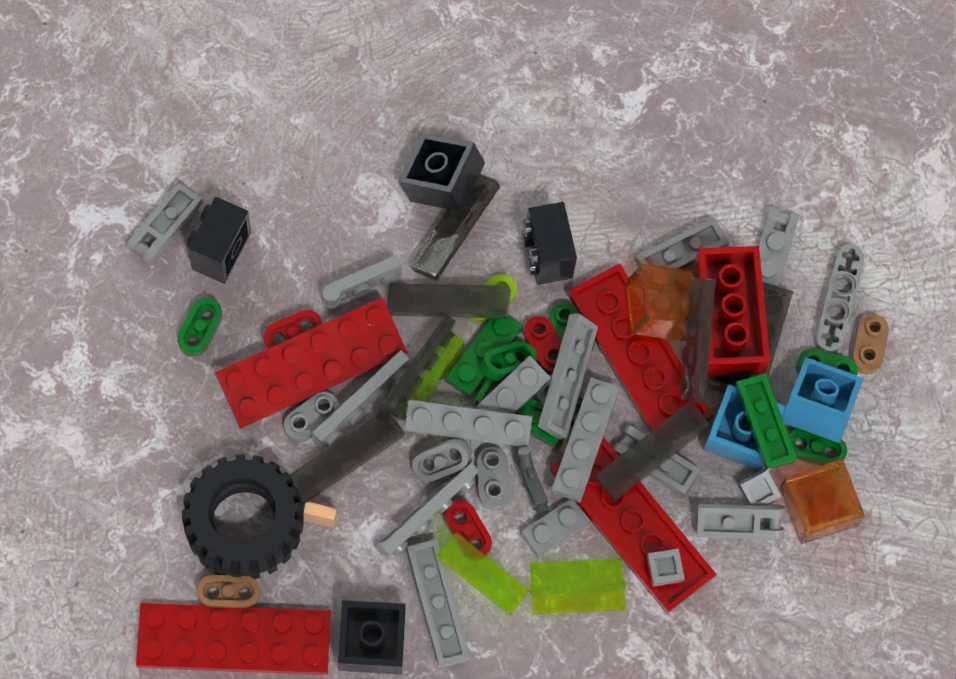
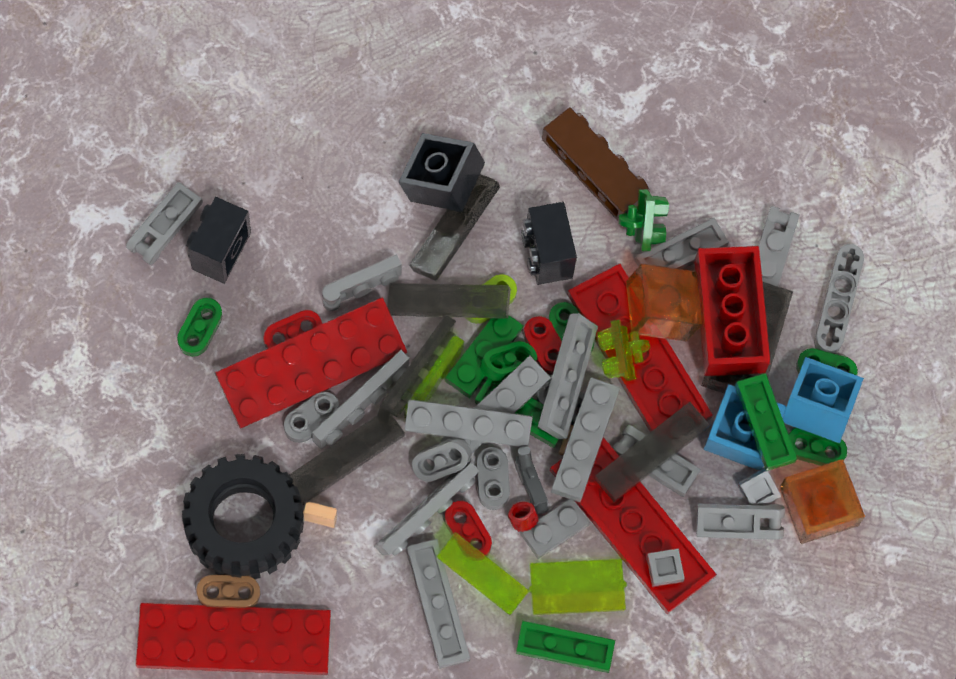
(371, 637): black brick -> none
(522, 509): none -> red axle
(565, 647): none -> green plate
(593, 162): none -> reddish brown brick
(618, 338): none -> clear neon green hips
(642, 218): none -> green hips
(698, 329): clear smoke plate -> none
(870, 342): medium nougat plate -> none

